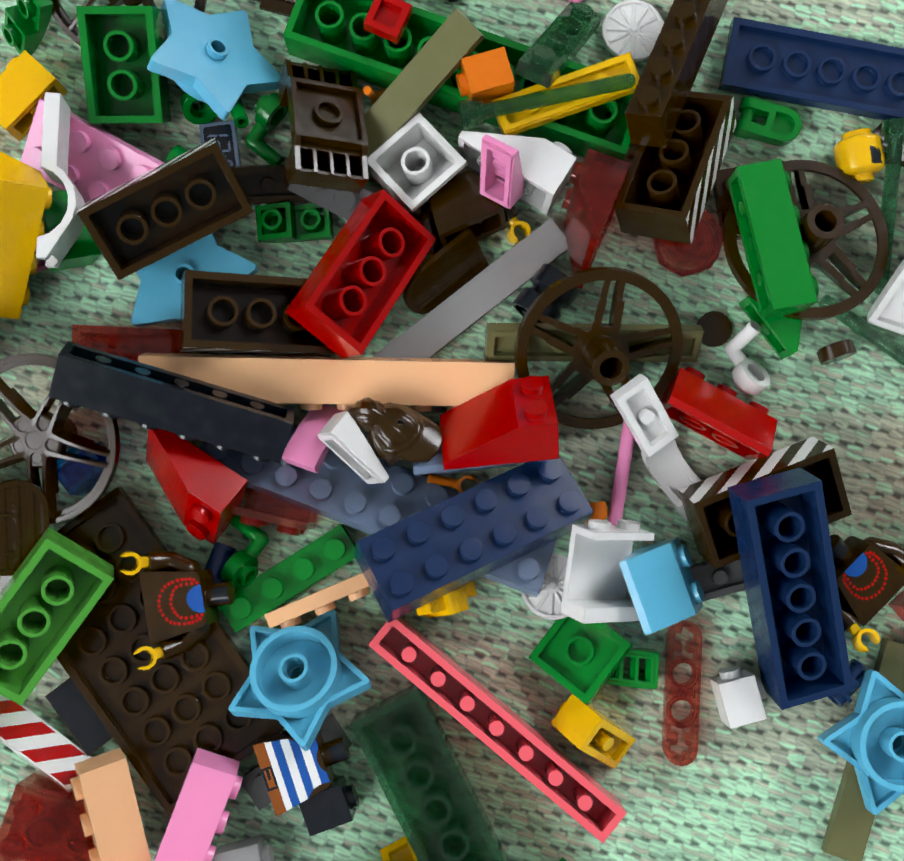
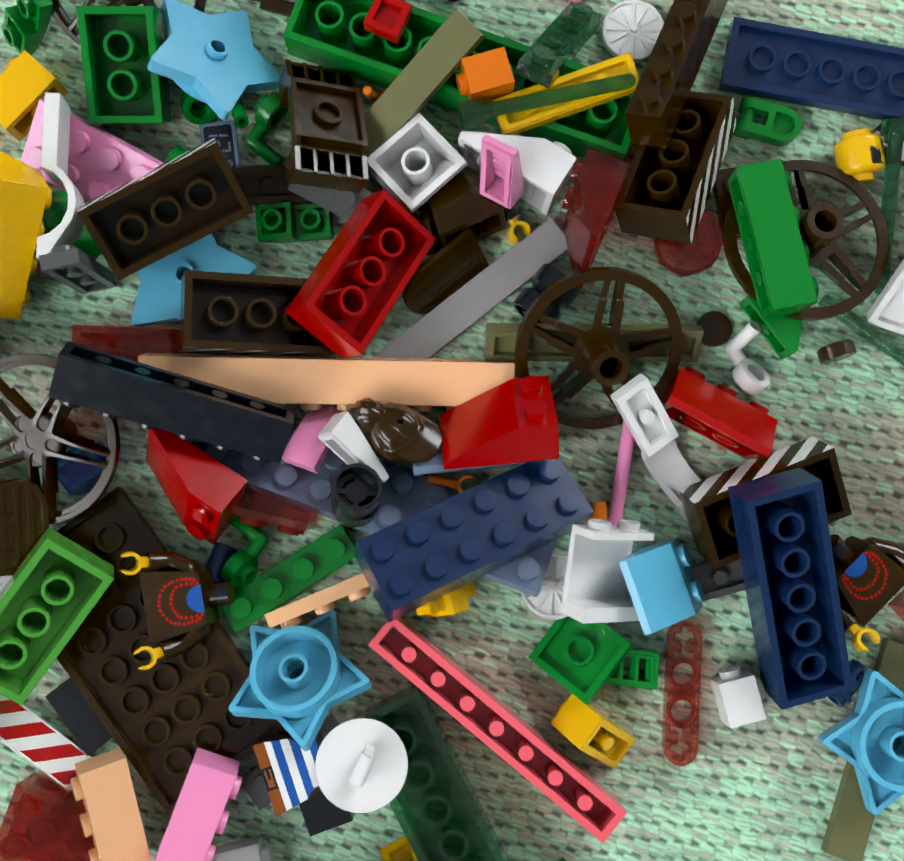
(77, 269): none -> dark grey plate
(355, 495): none -> black wheel
(361, 765): none -> white shield

